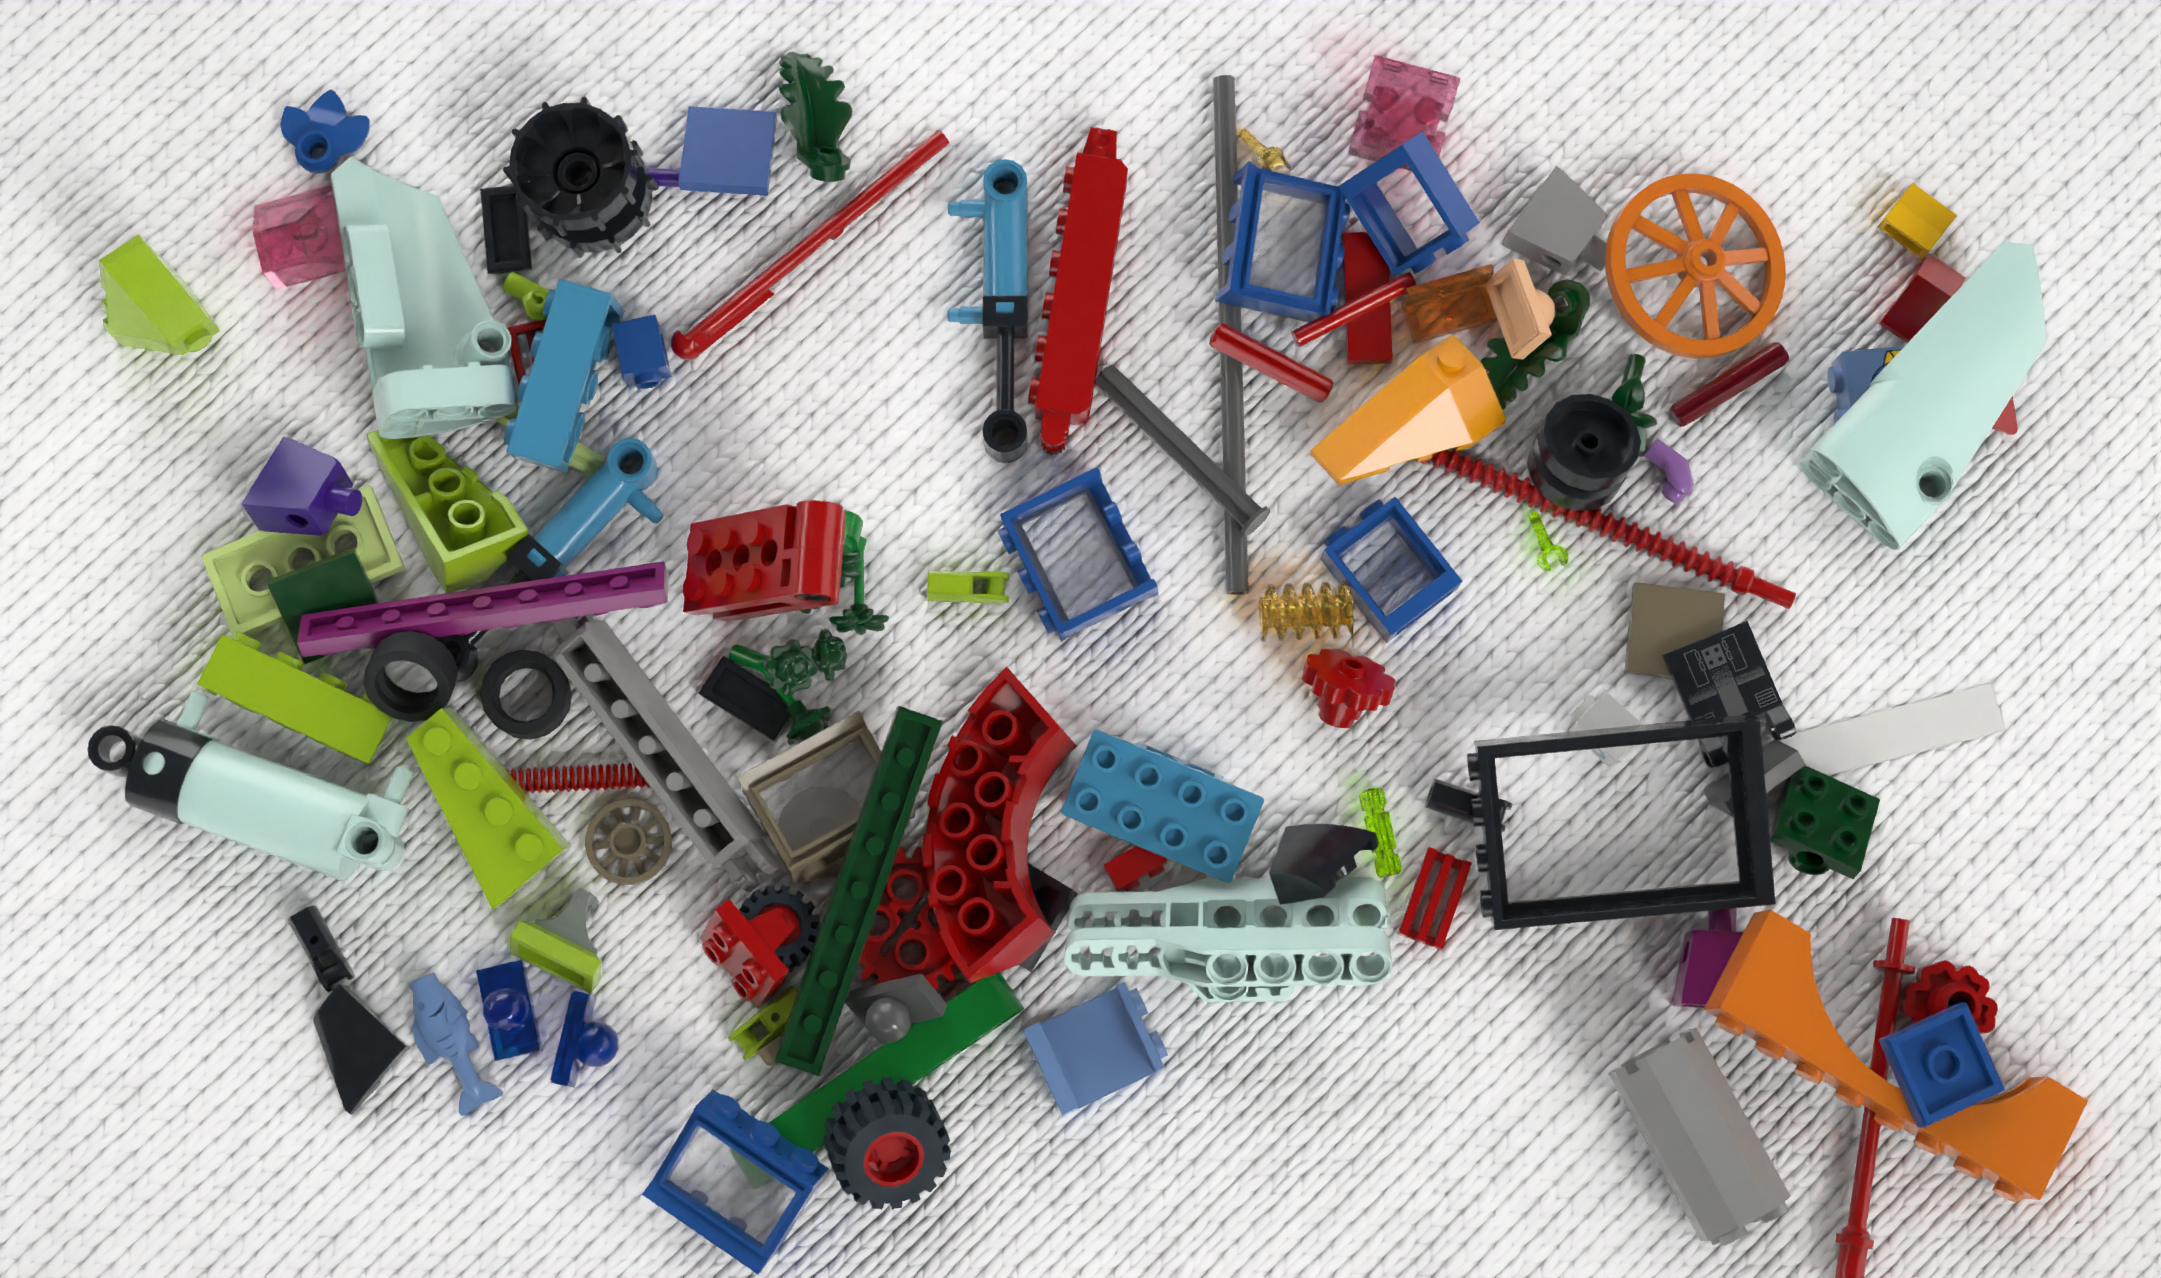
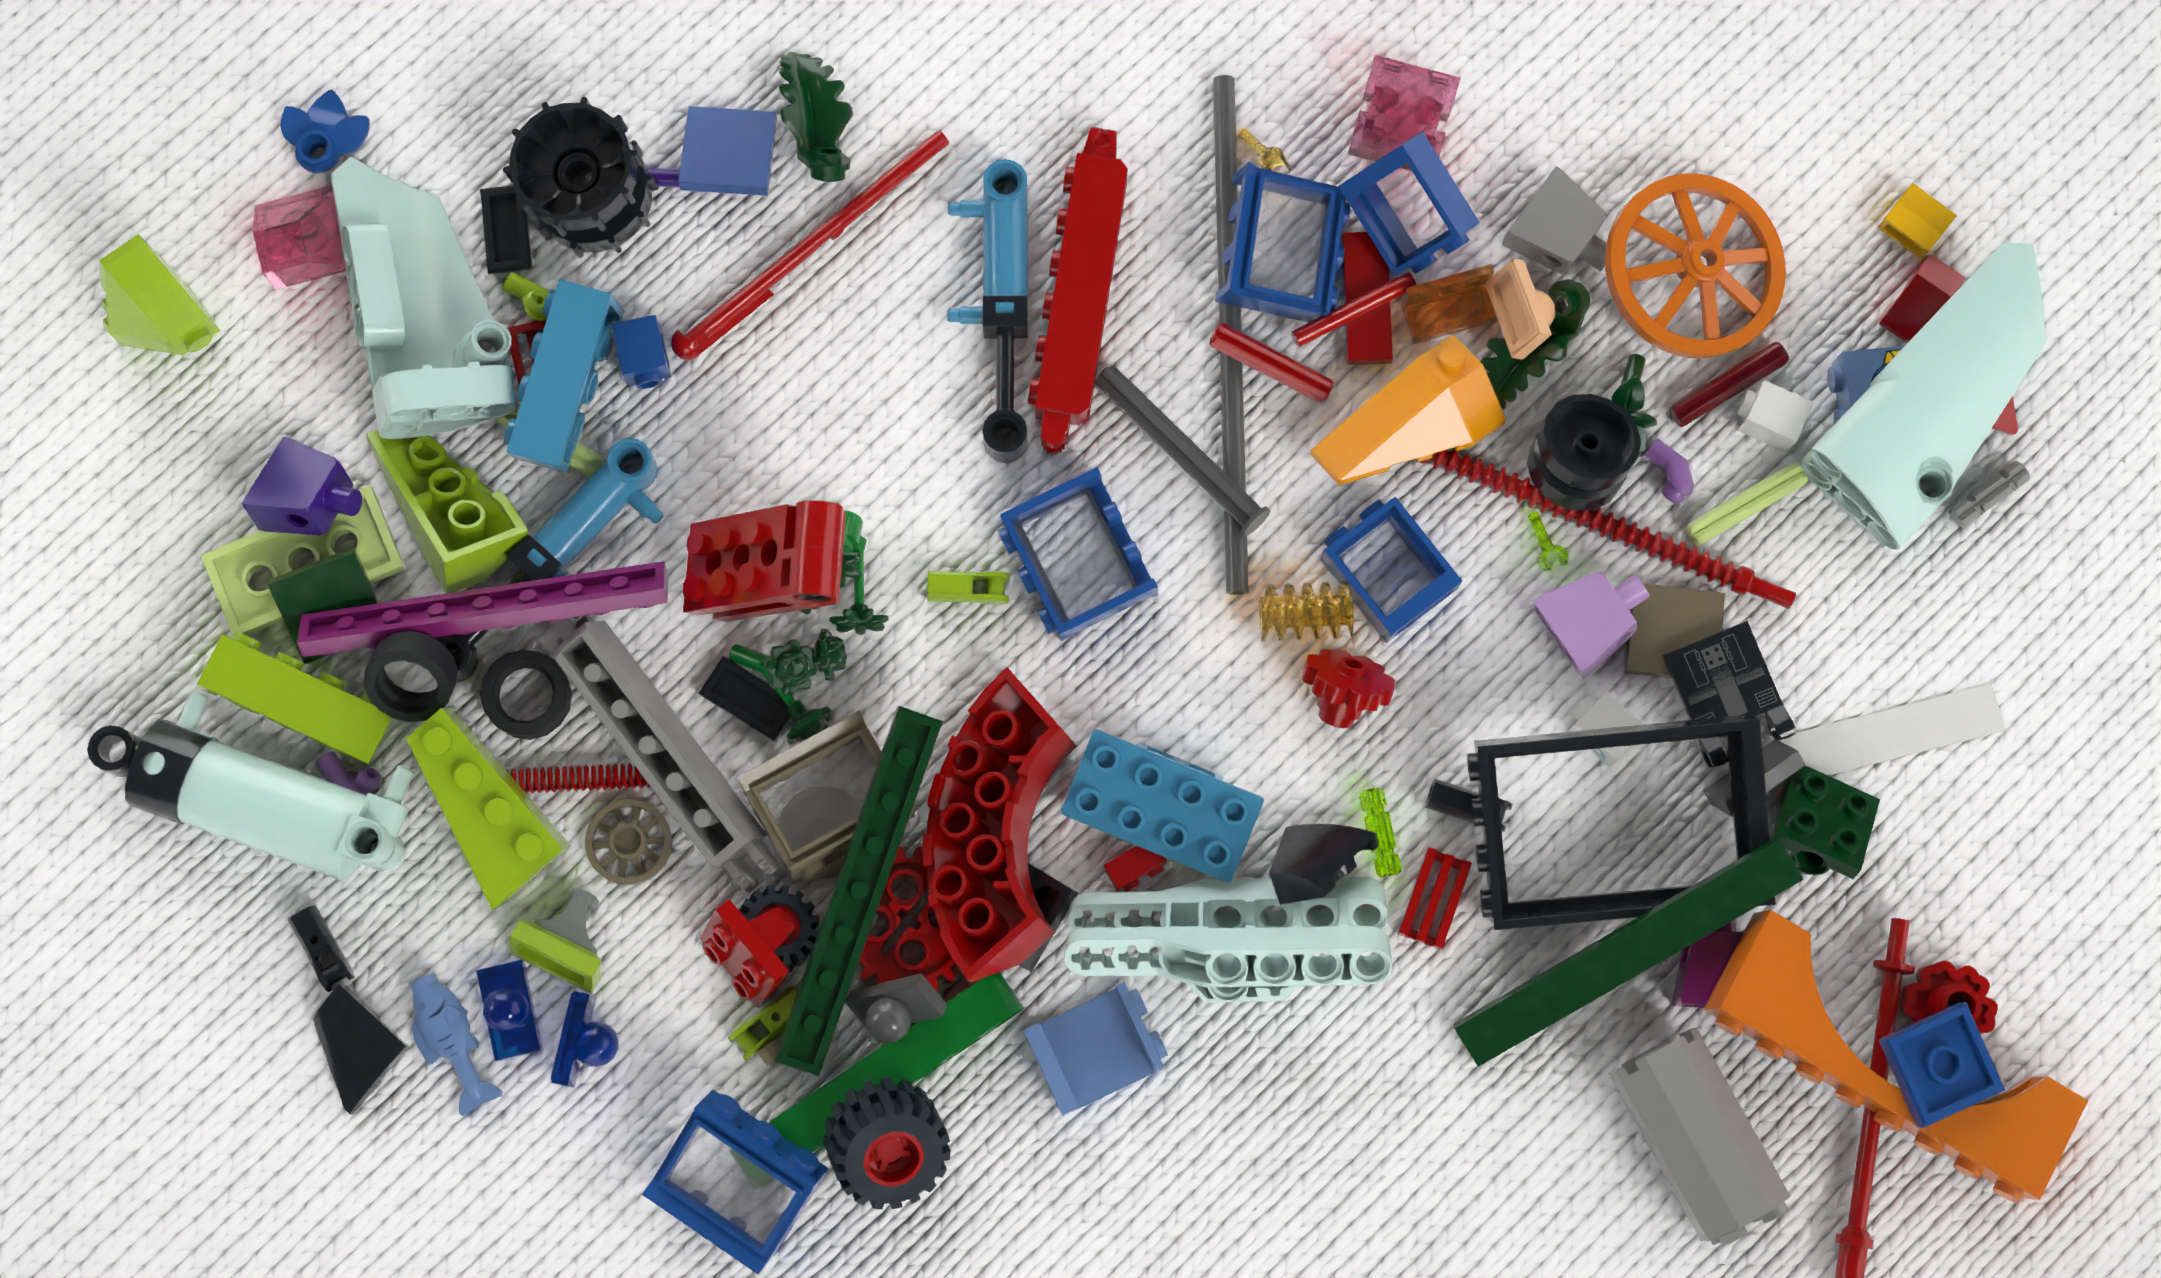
(335, 772): none -> medium lavender arm
(1591, 618): none -> lavender torso
(1628, 951): none -> dark green tile
(1746, 504): none -> yellowish green axle
(1773, 415): none -> white brick
(1989, 494): none -> light grey axle

